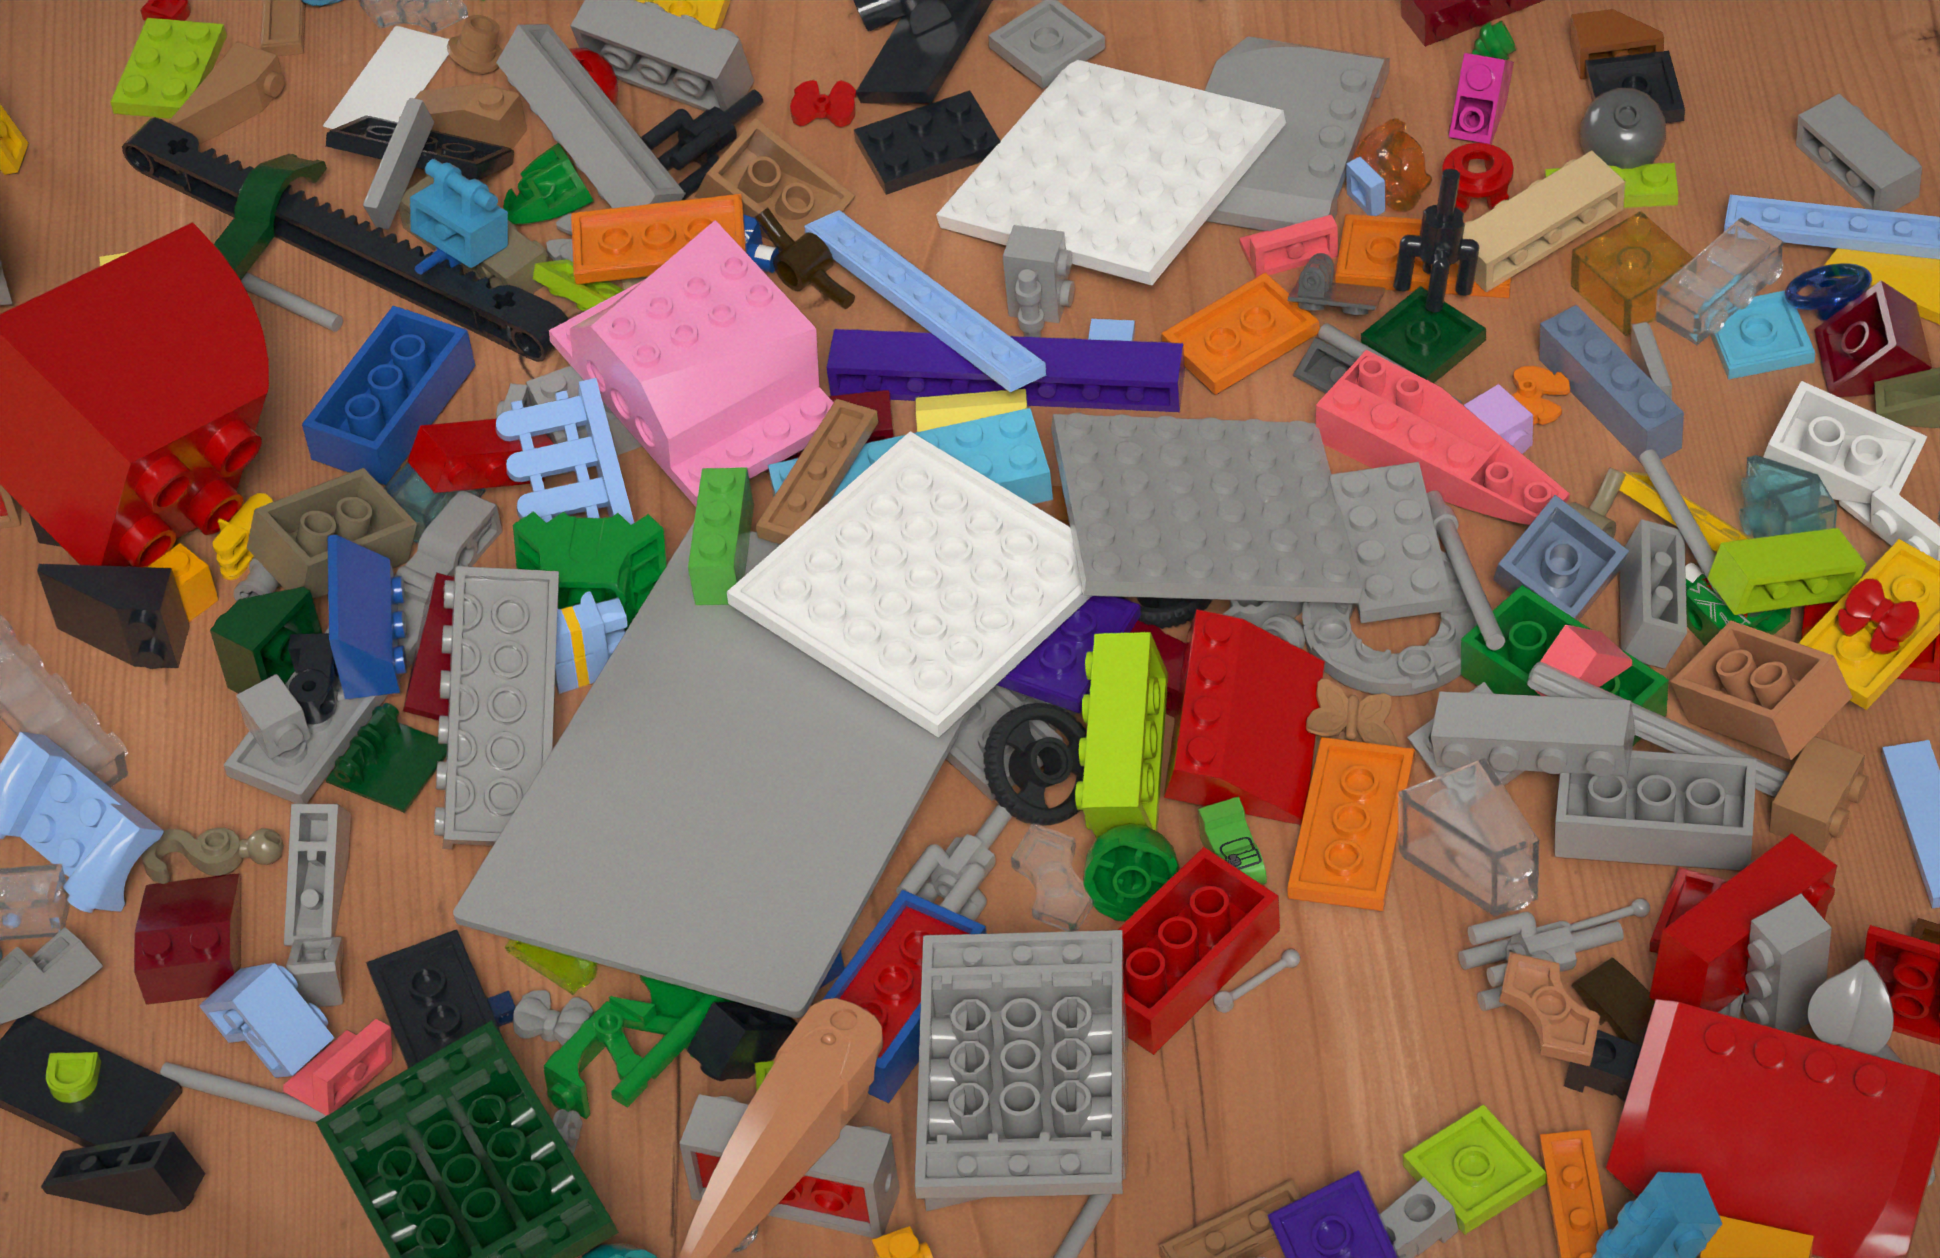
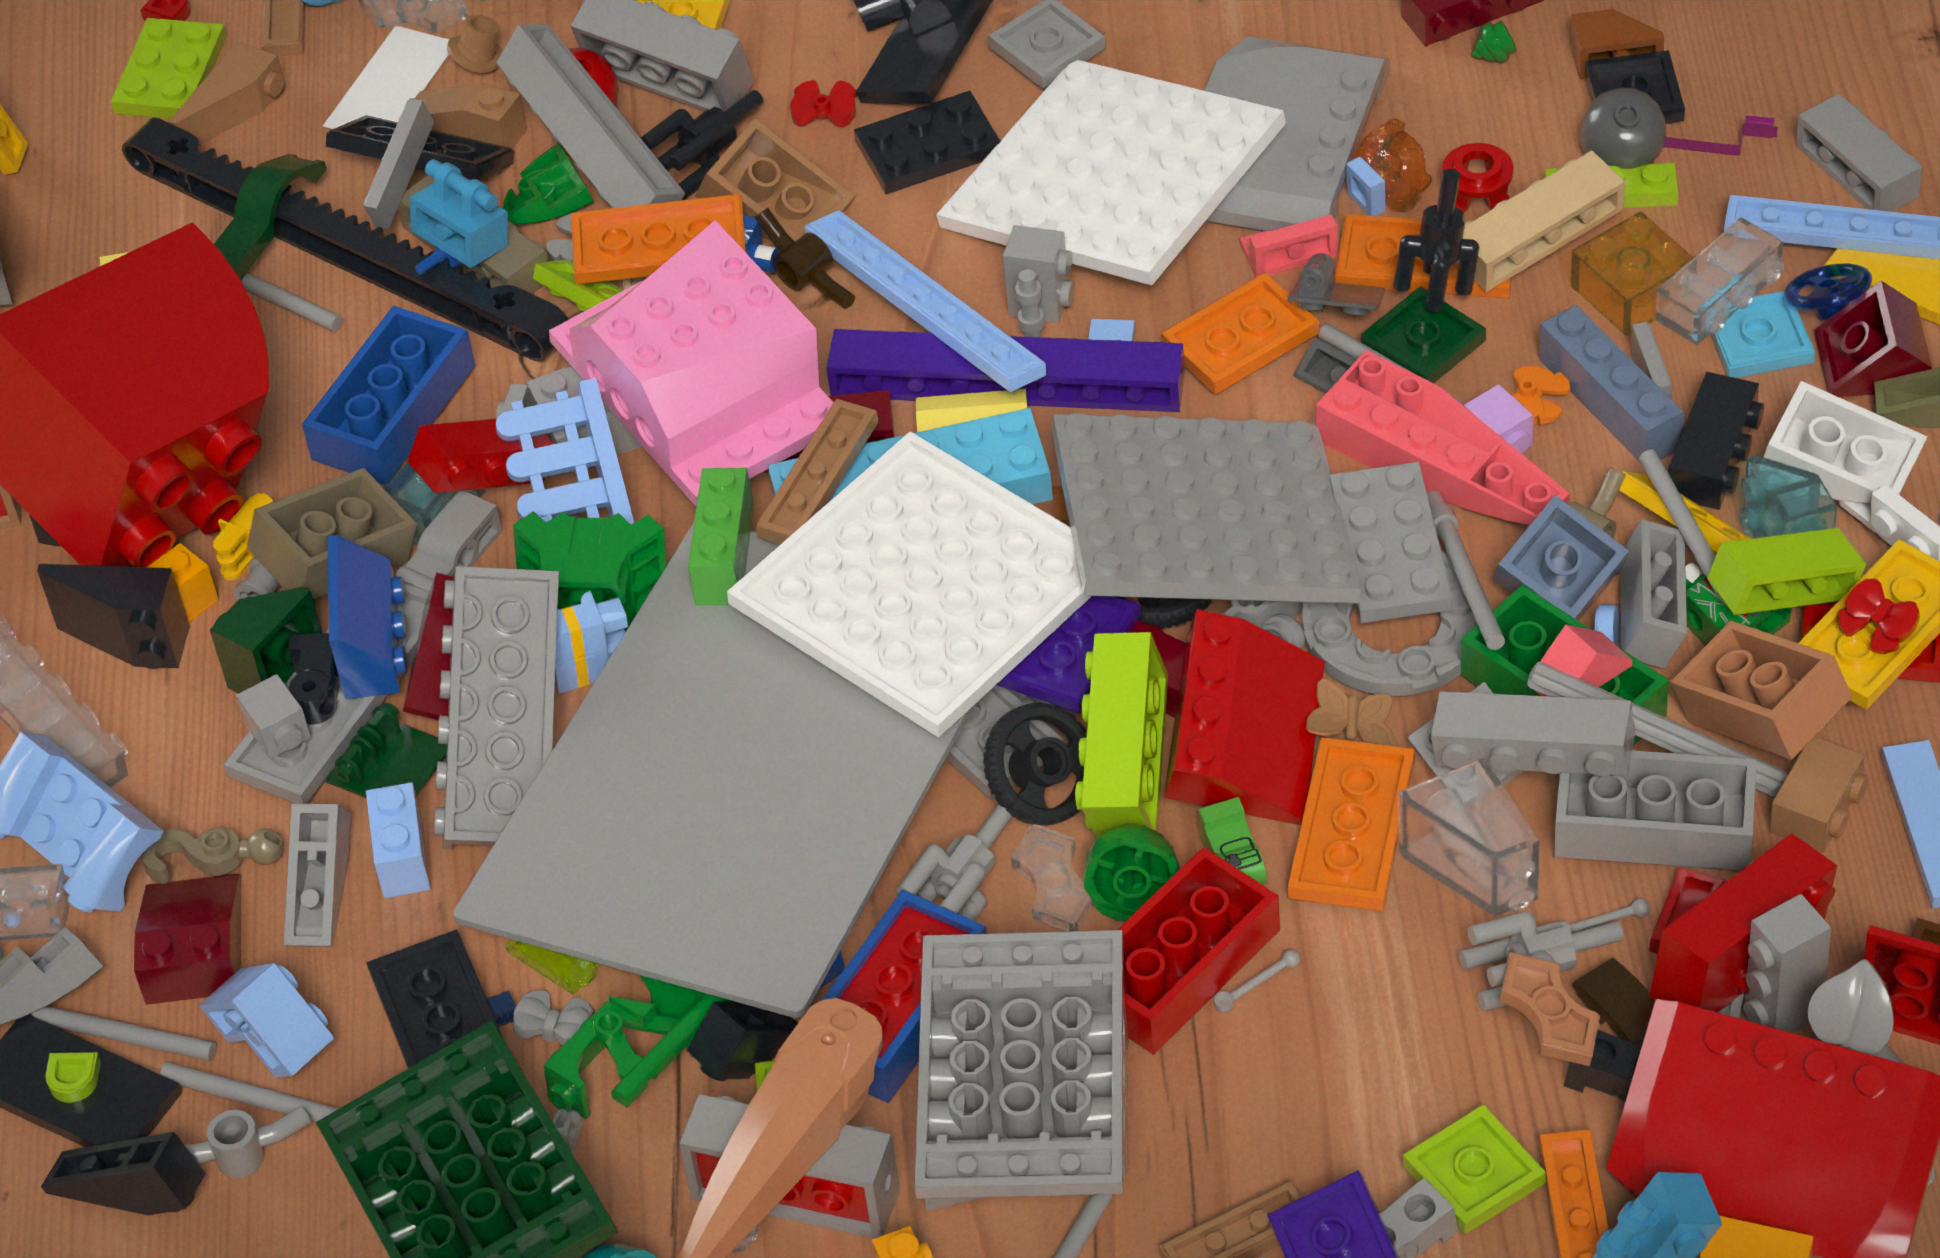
(127, 1033): none -> light grey bar
(239, 1144): none -> light grey piece
(317, 970): light grey slope -> none
(342, 1068): coral panel -> none
(398, 840): none -> light blue brick
(1480, 98): dark pink slope -> none
(1608, 621): none -> light blue tile
(1716, 439): none -> black brick
(1753, 126): none -> magenta piece

